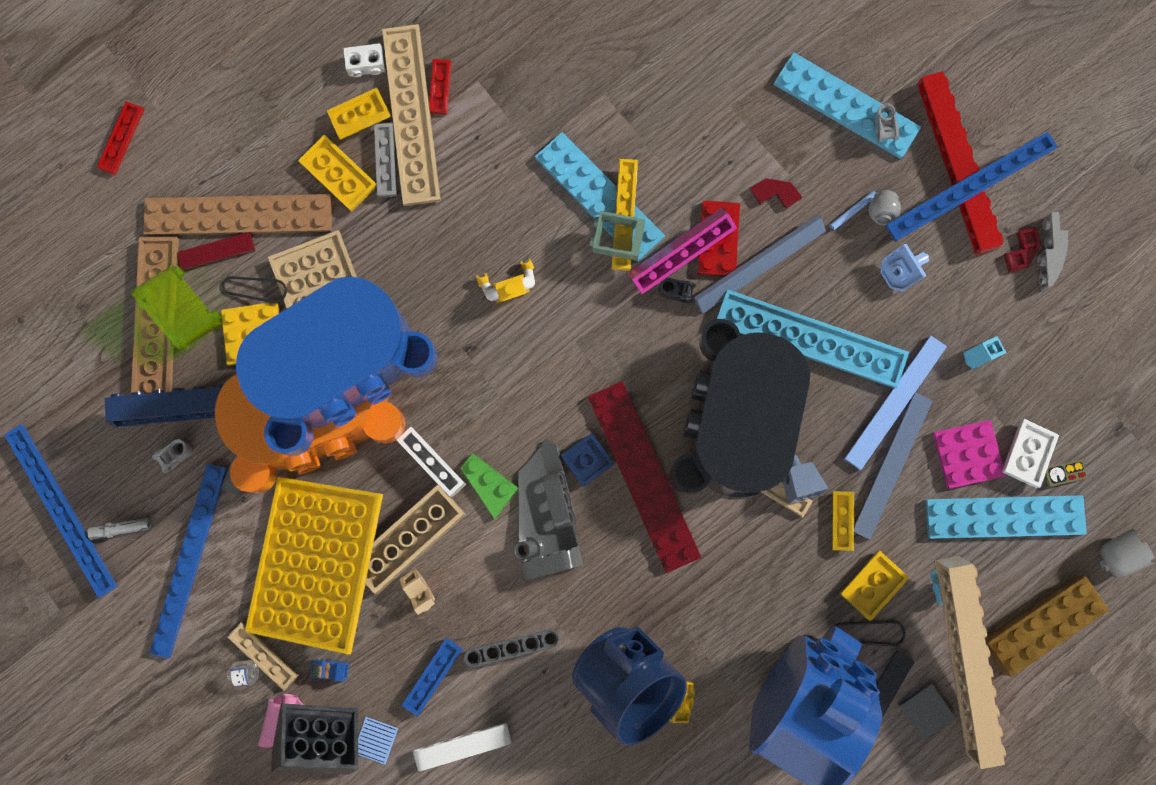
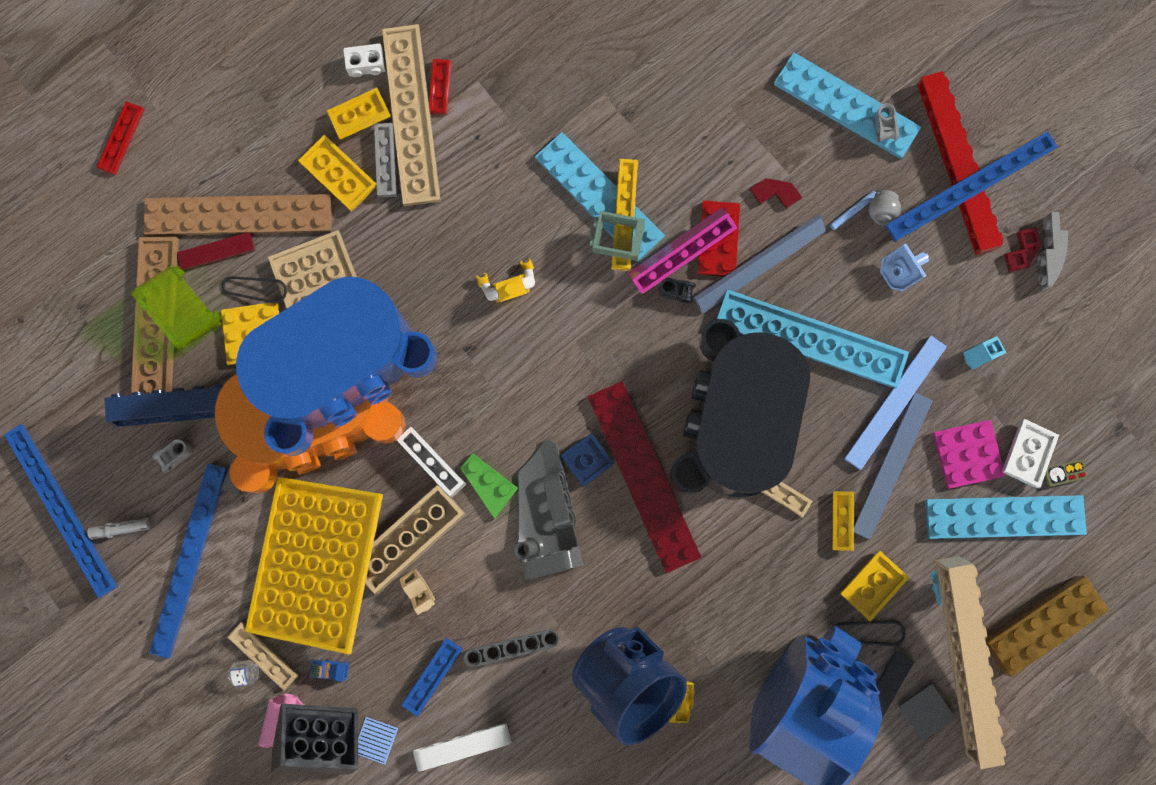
(803, 482): sand blue torso -> none
(1125, 554): light grey cylinder -> none

